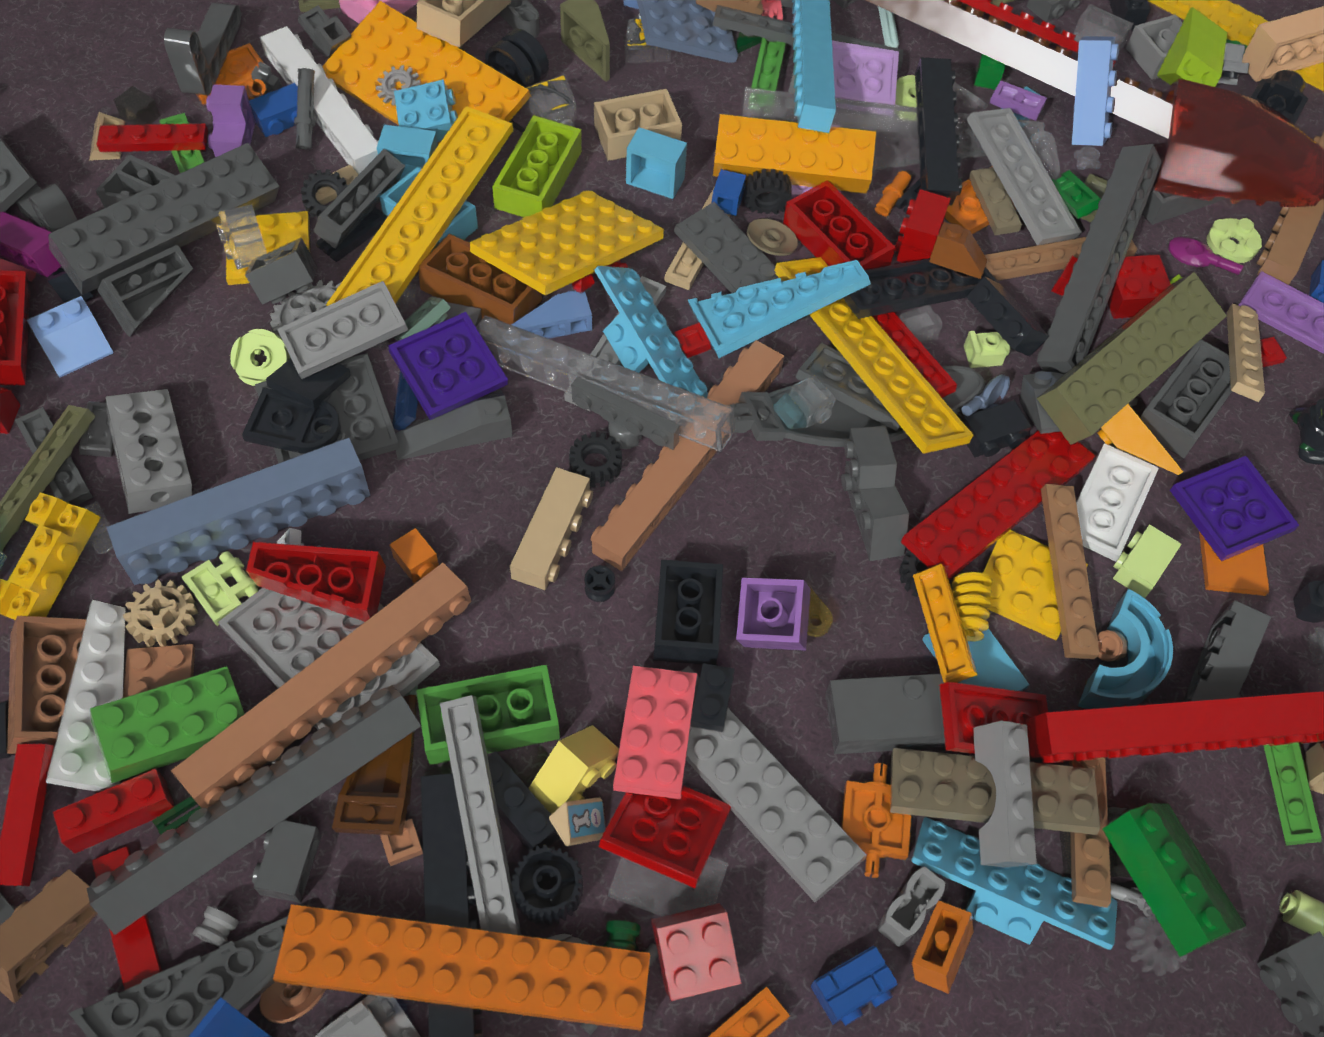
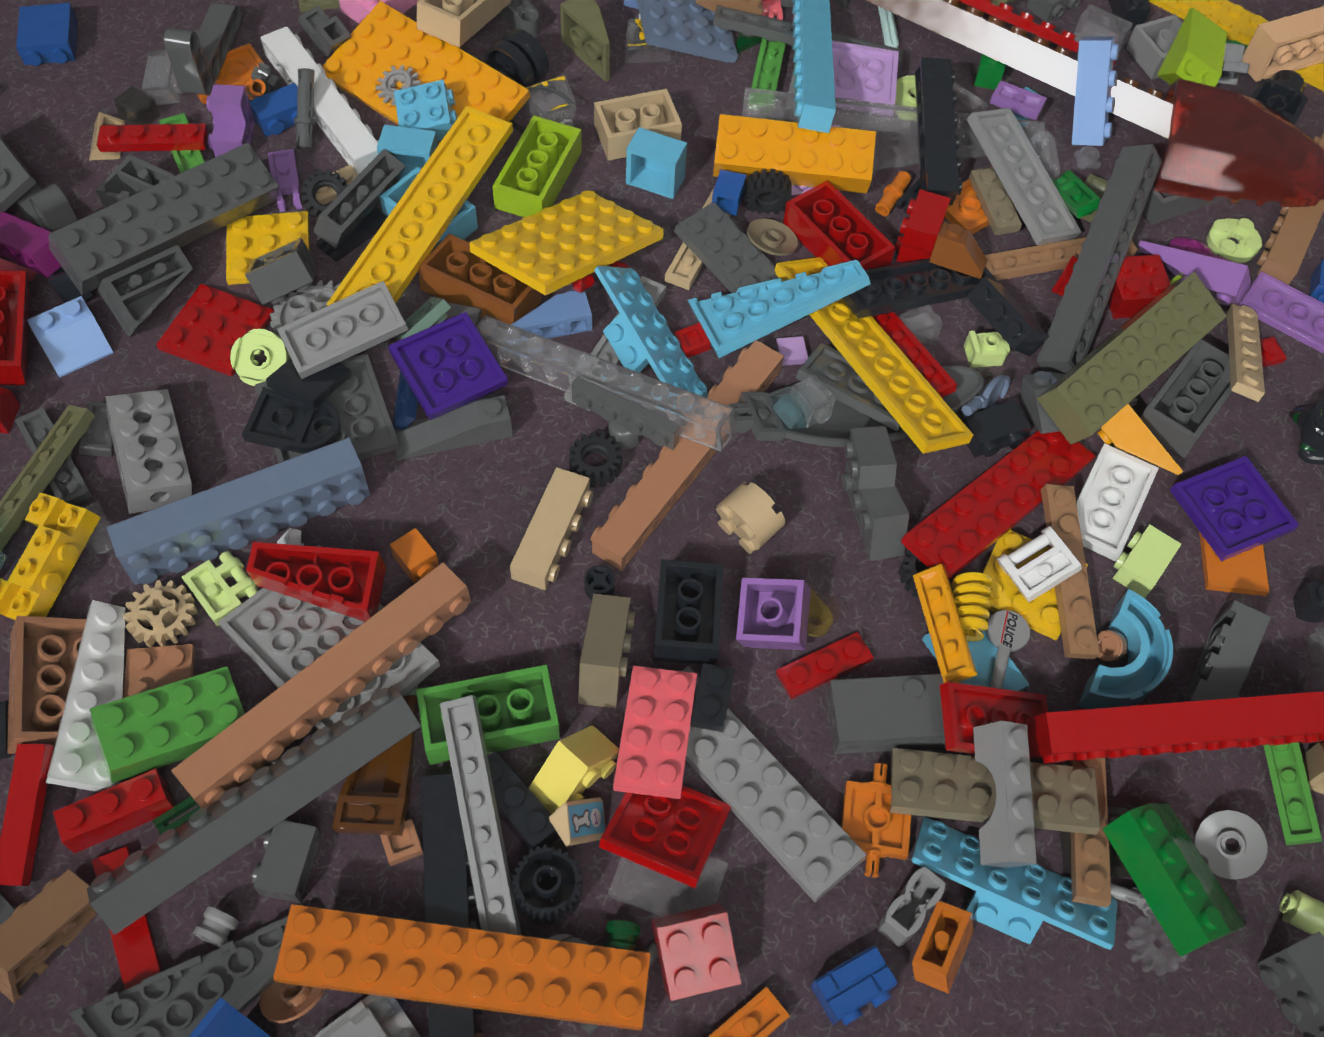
(47, 34): none -> blue brick
(160, 80): none -> clear brick
(210, 326): none -> red plate
(242, 234): clear brick -> none
(285, 172): none -> medium lavender hinge
(604, 650): none -> dark tan wedge
(750, 516): none -> tan brick
(793, 350): none -> lavender tile
(824, 665): none -> red plate
(1008, 633): none -> light grey piece
(1044, 571): none -> white plate
(1212, 841): none -> light grey dish
(1222, 278): none -> medium lavender wedge

